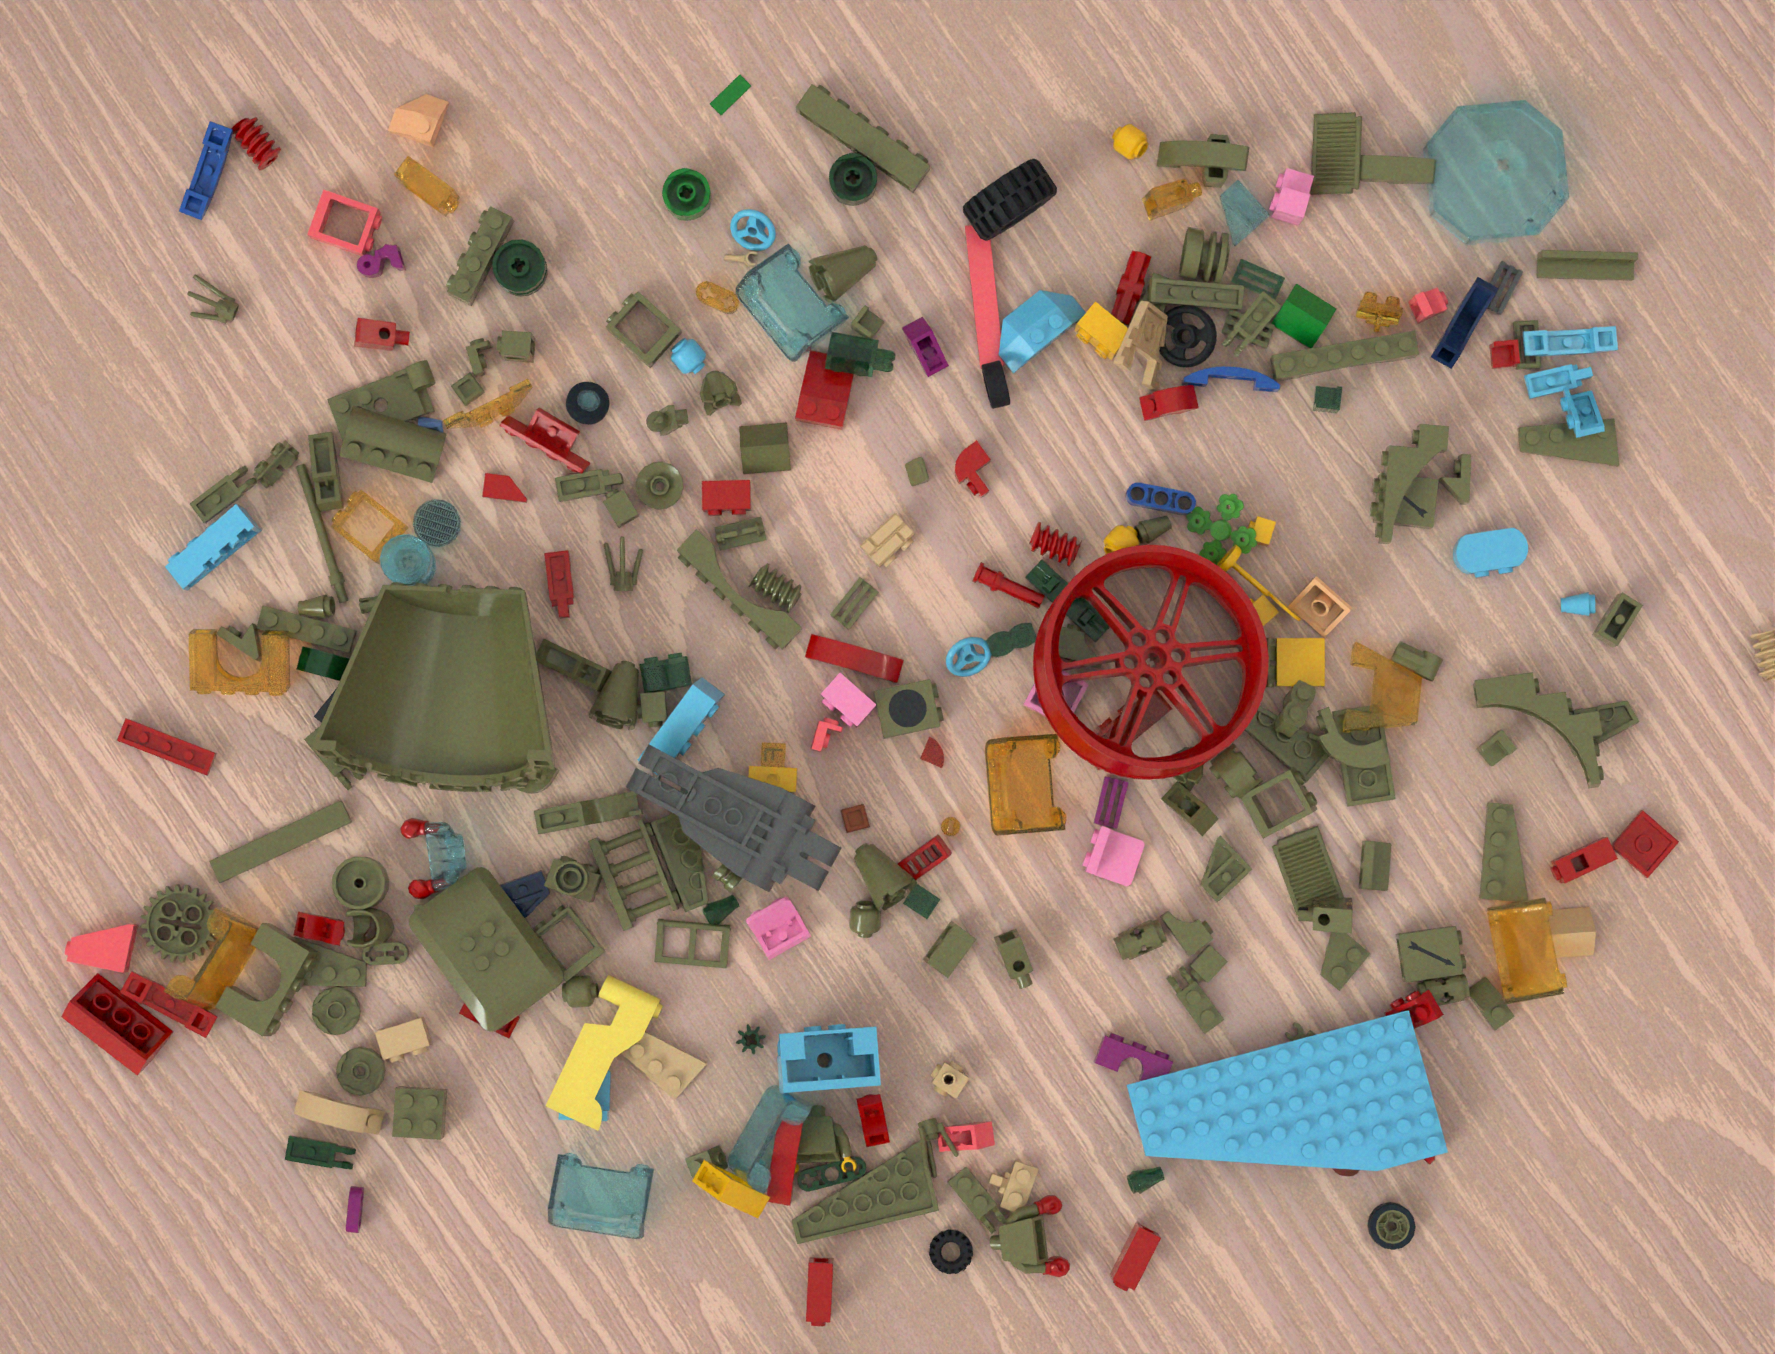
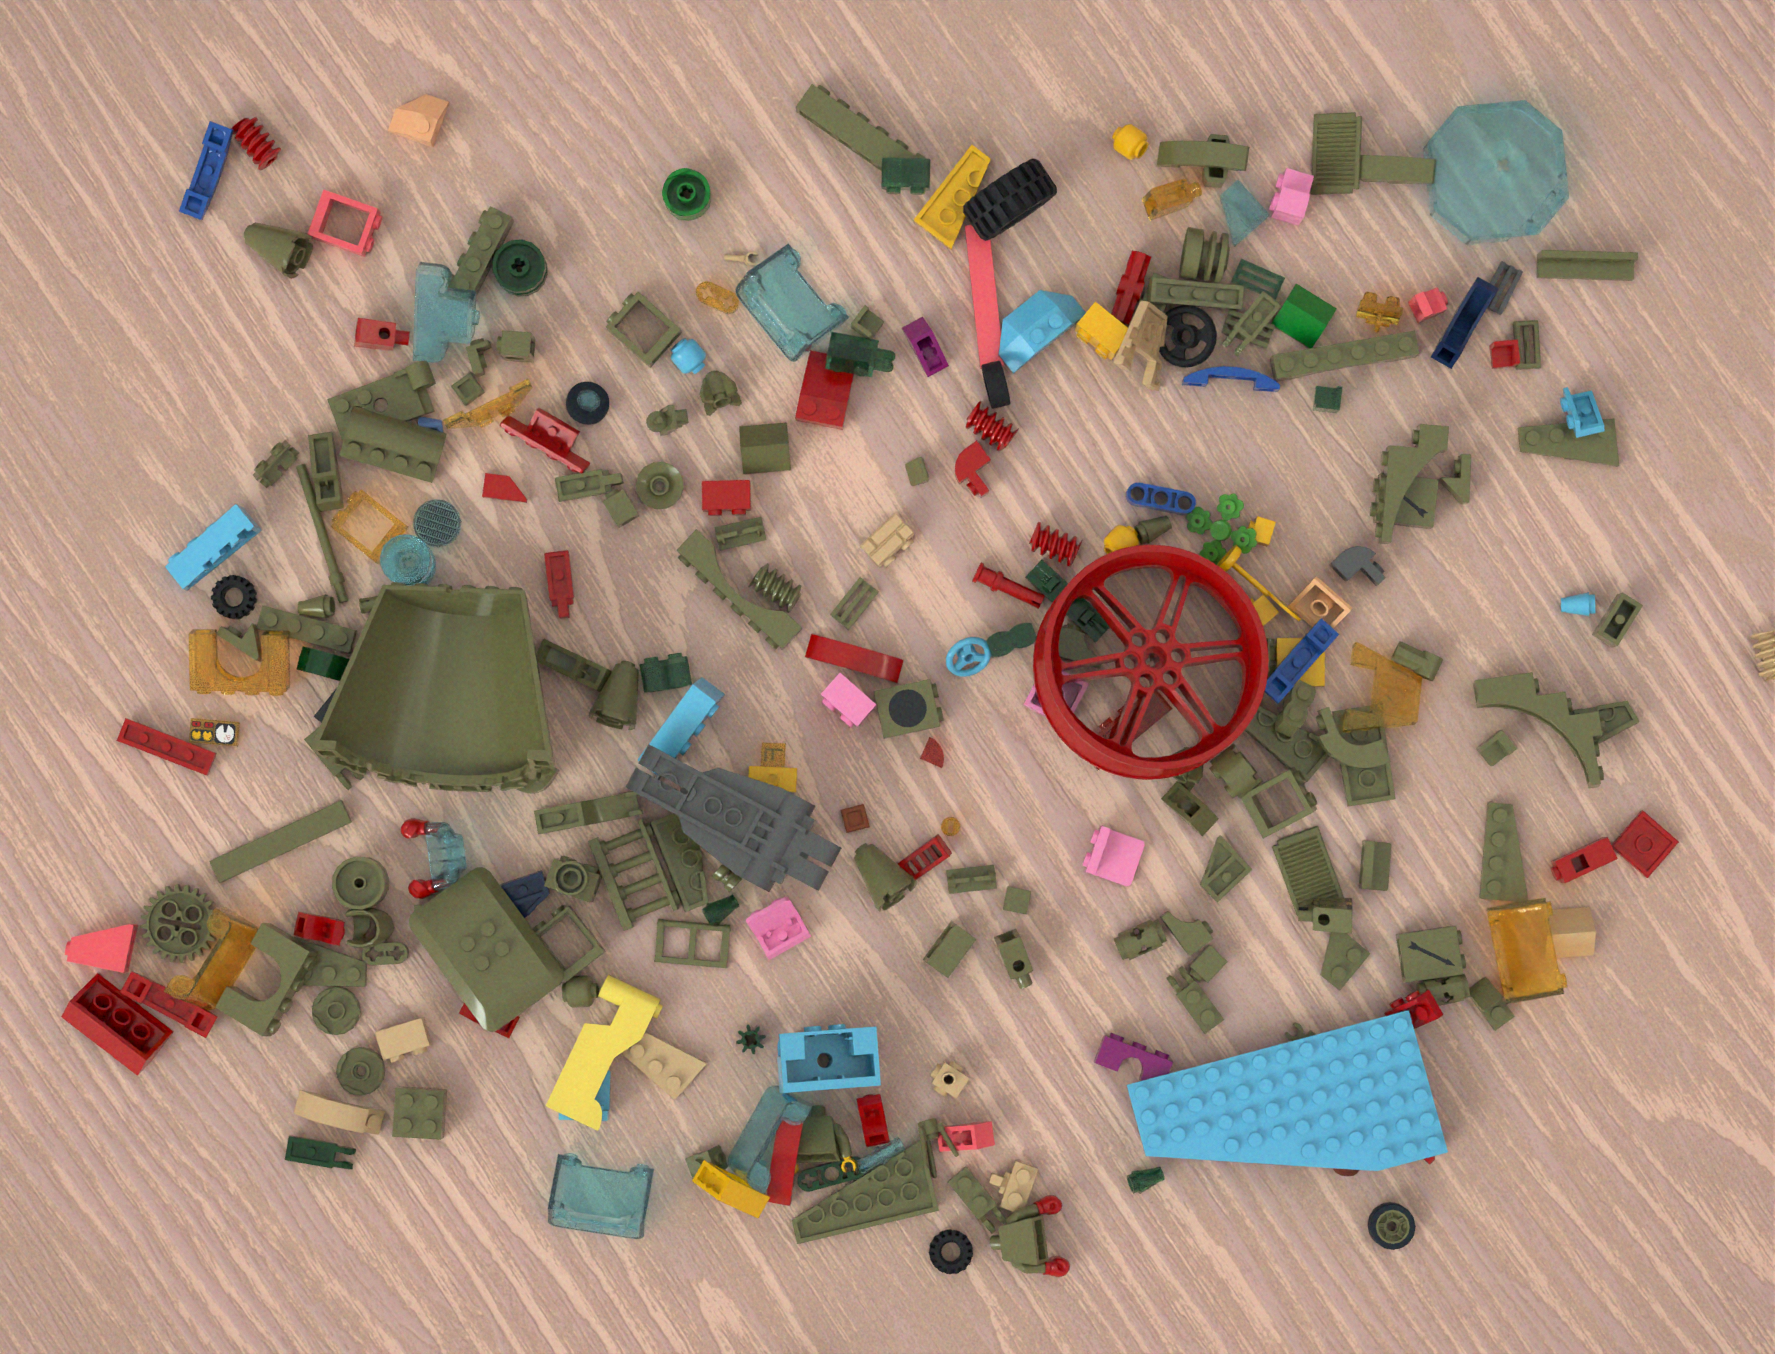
(214, 732): none -> tile
(221, 495): olive hinge -> none
(225, 309): olive plant -> none
(244, 607): none -> black tyre
(281, 247): none -> olive cone
(354, 1210): magenta beam -> none
(373, 266): magenta leg -> none
(427, 186): clear yellow window -> none
(441, 313): none -> clear light blue brick
(622, 580): olive plant -> none
(653, 709): olive brick -> none
(730, 94): green sticker -> none
(755, 228): medium azure piece -> none
(819, 1291): red window -> none
(822, 738): coral bracket -> none
(841, 270): olive cone -> none
(844, 190): dark green brick -> none
(865, 919): olive head -> none
(880, 1155): none -> clear light blue pin
(905, 174): none -> clear green brick
(921, 901): clear green panel -> none
(944, 210): none -> yellow wing
(971, 879): none -> olive hinge
(990, 427): none -> red piece
(1016, 900): none -> olive tile
(1022, 784): clear yellow windscreen -> none
(1116, 782): magenta tile -> none
(1134, 1257): red brick -> none
(1169, 402): red brick -> none
(1299, 660): none -> blue slope
(1358, 559): none -> dark grey brick
(1490, 552): medium azure brick -> none
(1555, 379): medium azure hinge -> none
(1570, 341): medium azure slope -> none

